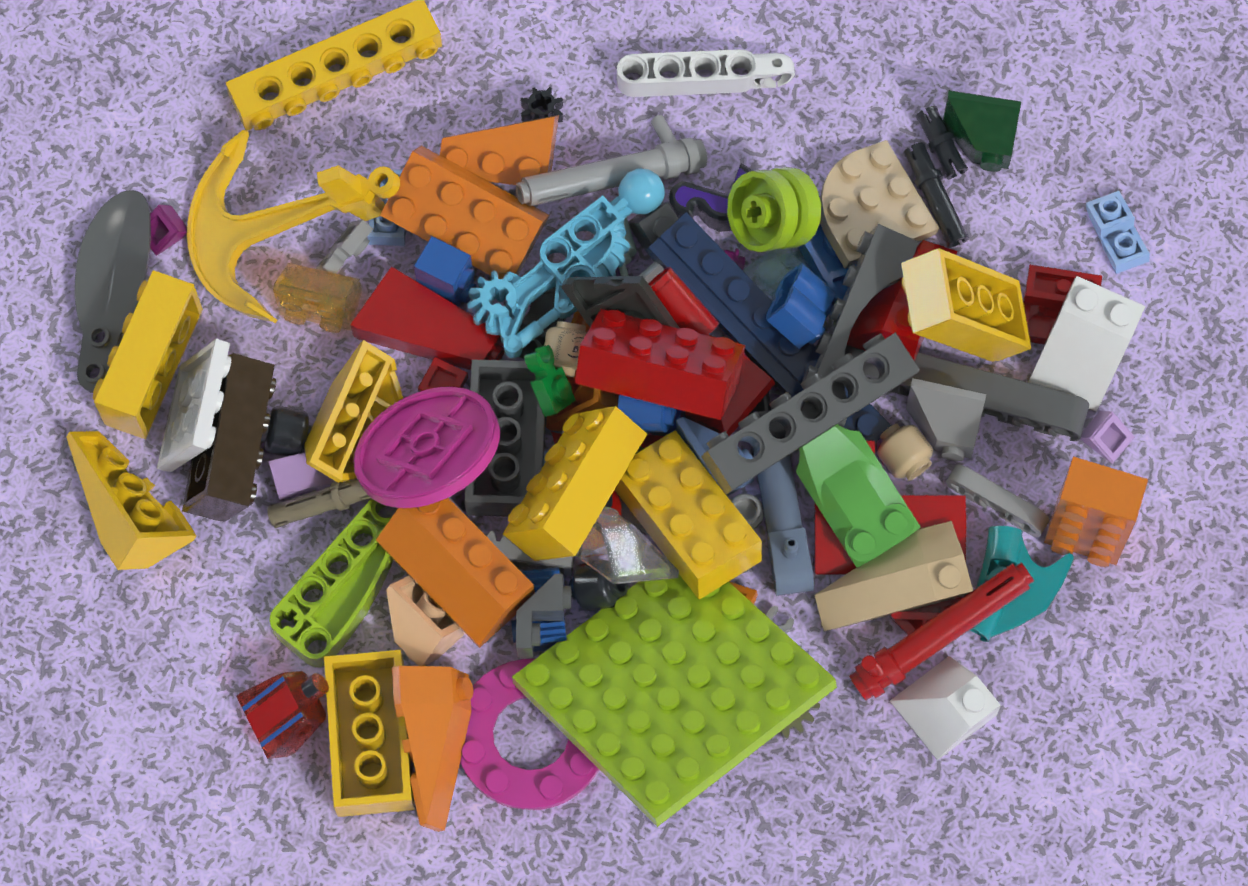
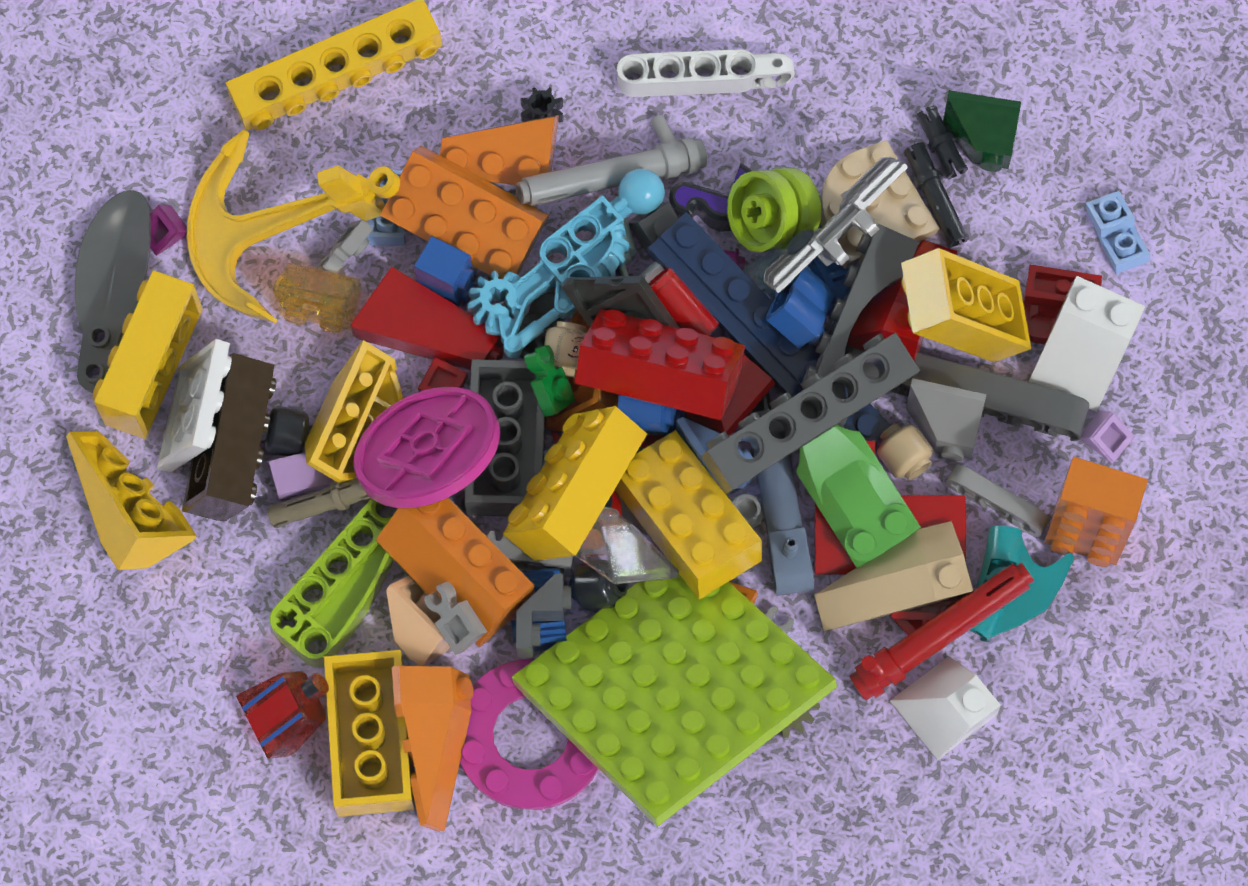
(458, 620): none -> light grey plate
(824, 241): none -> light grey piece

